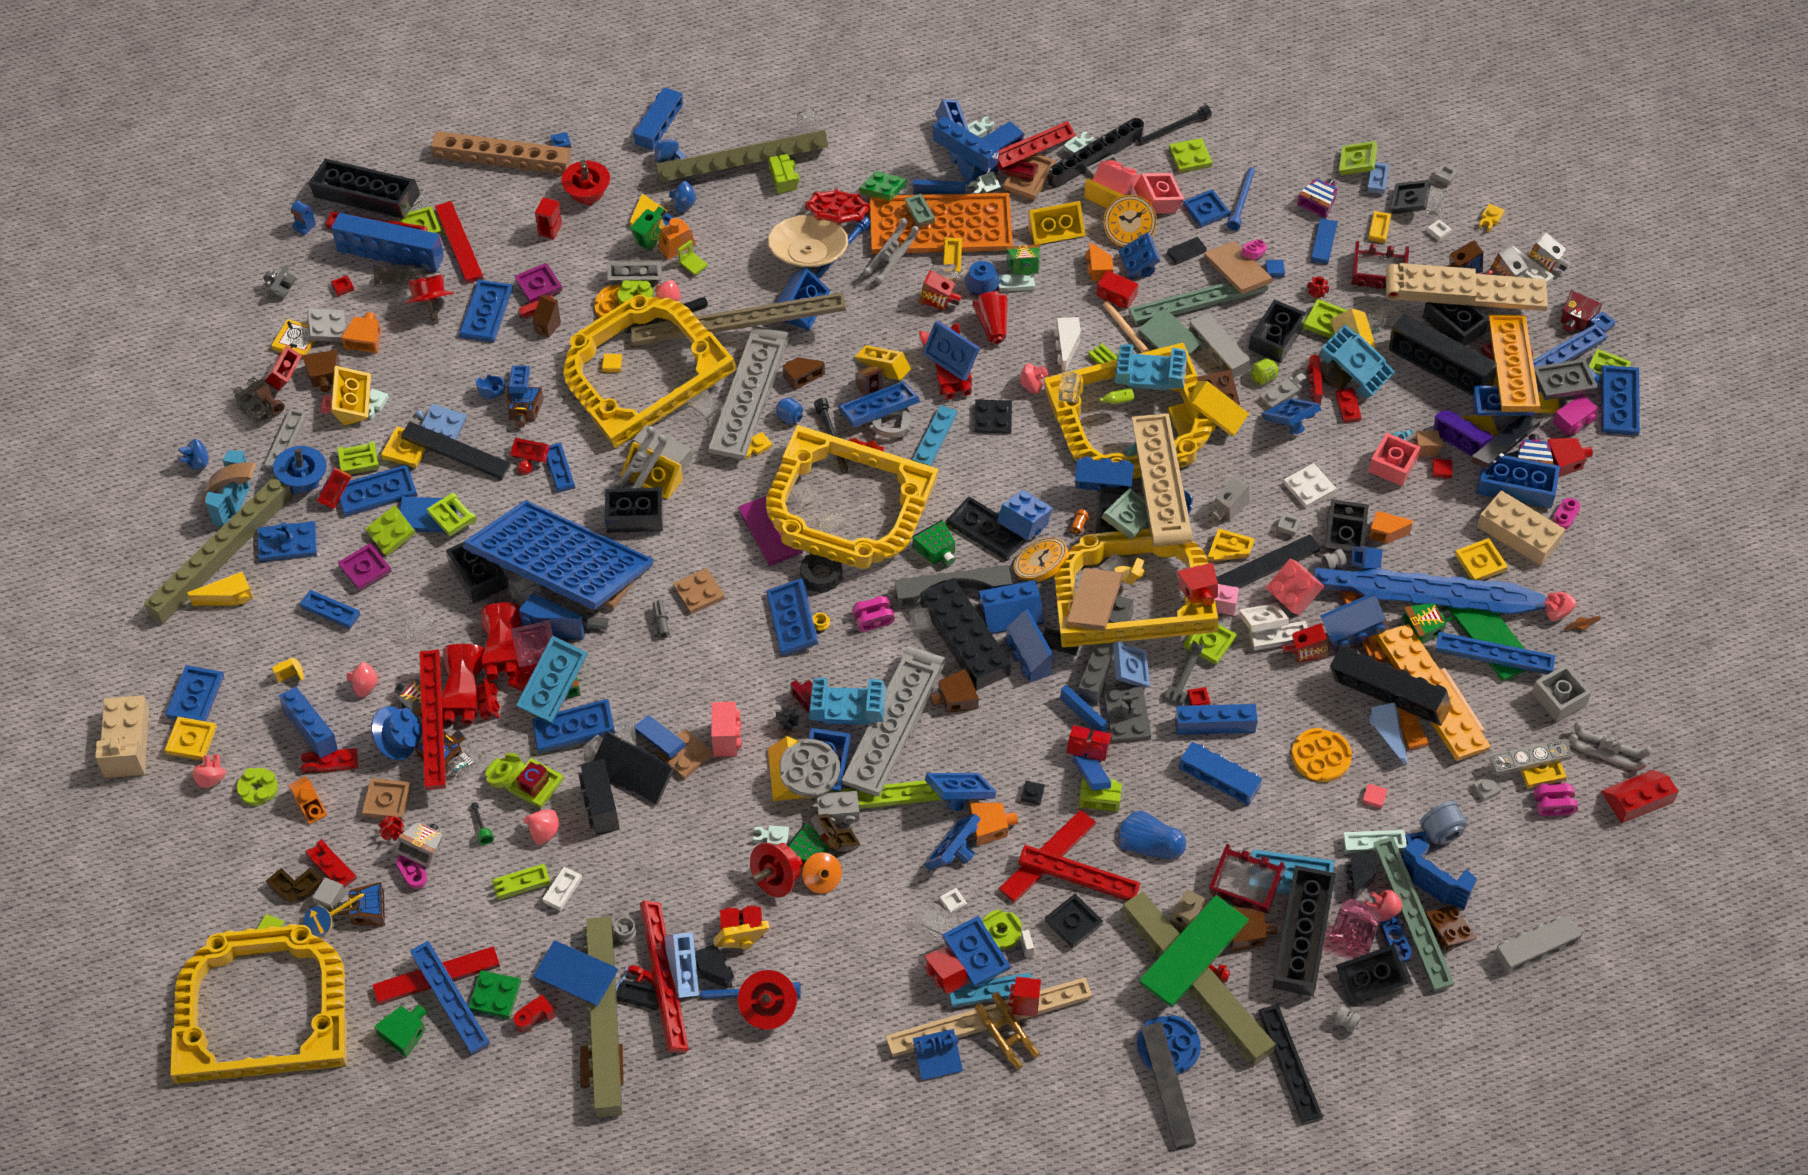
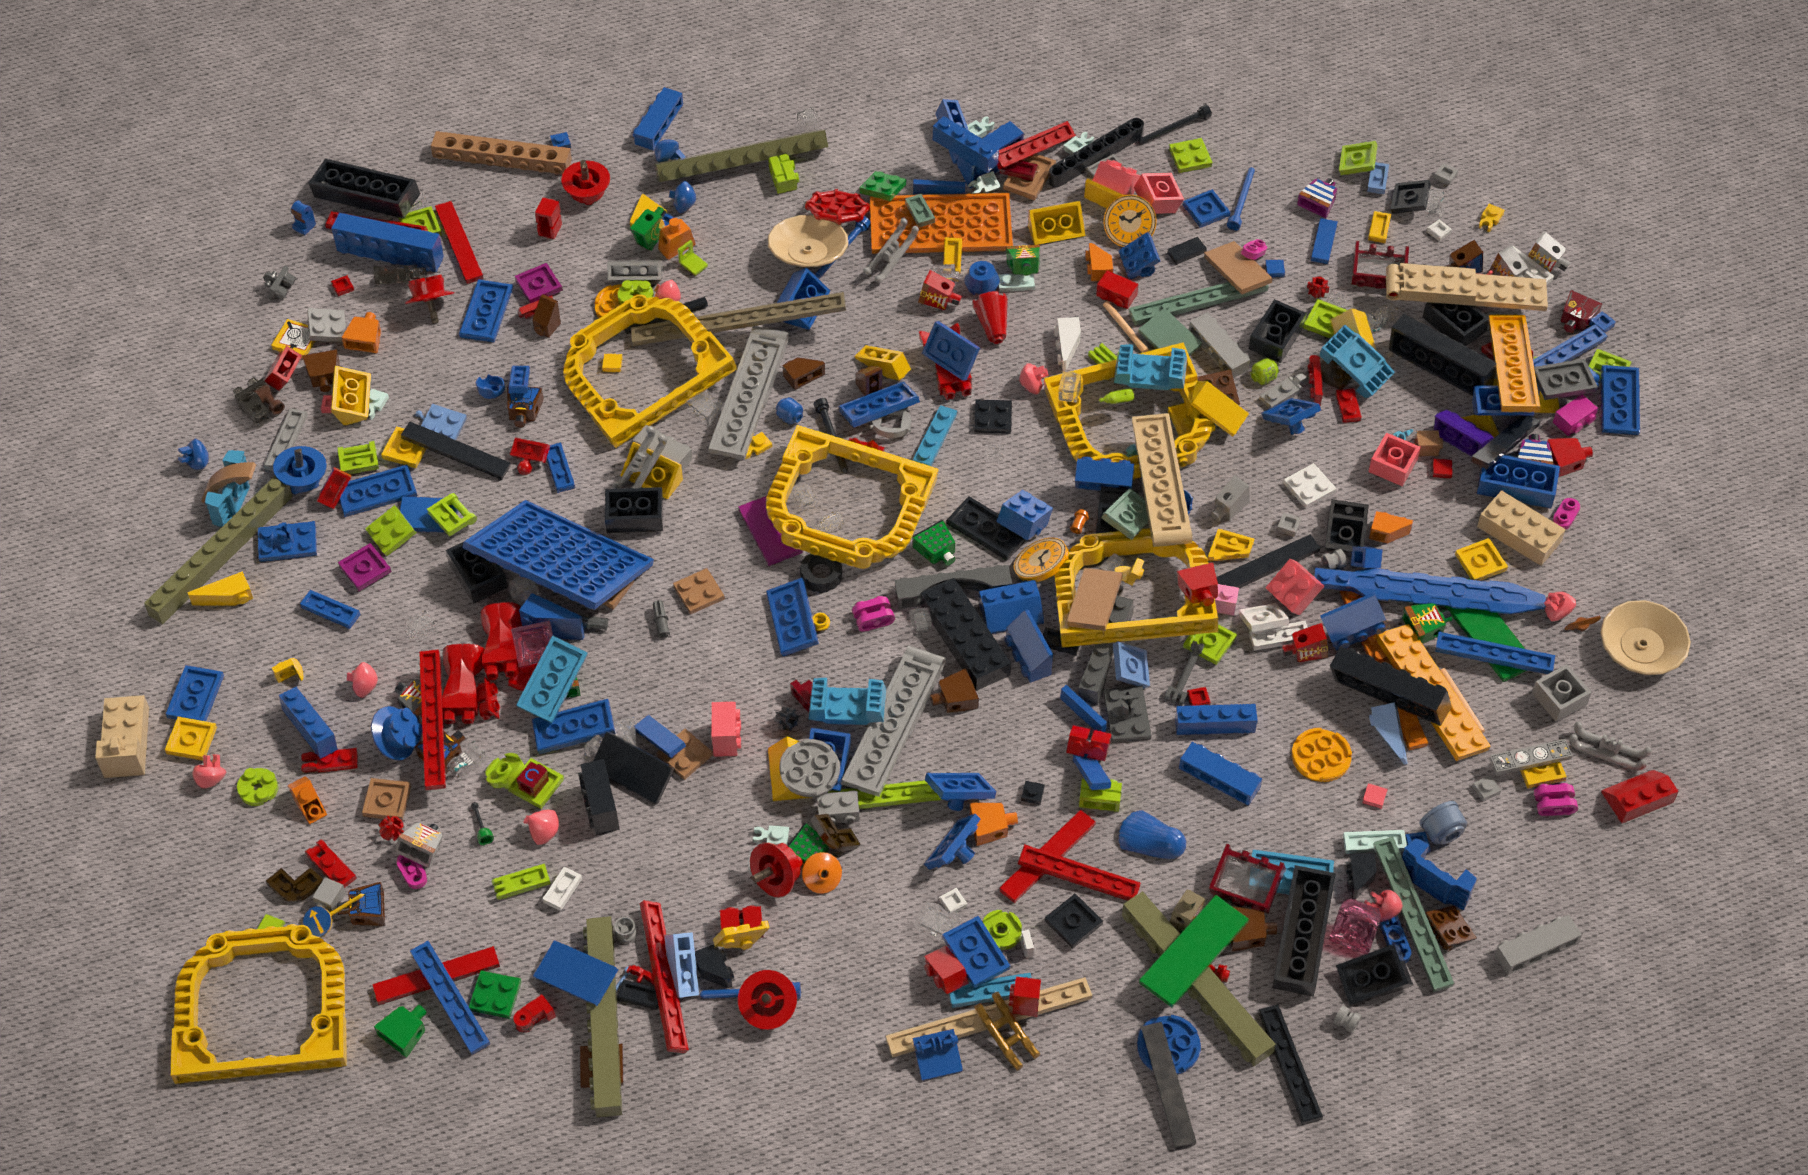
(1647, 624): none -> tan dish

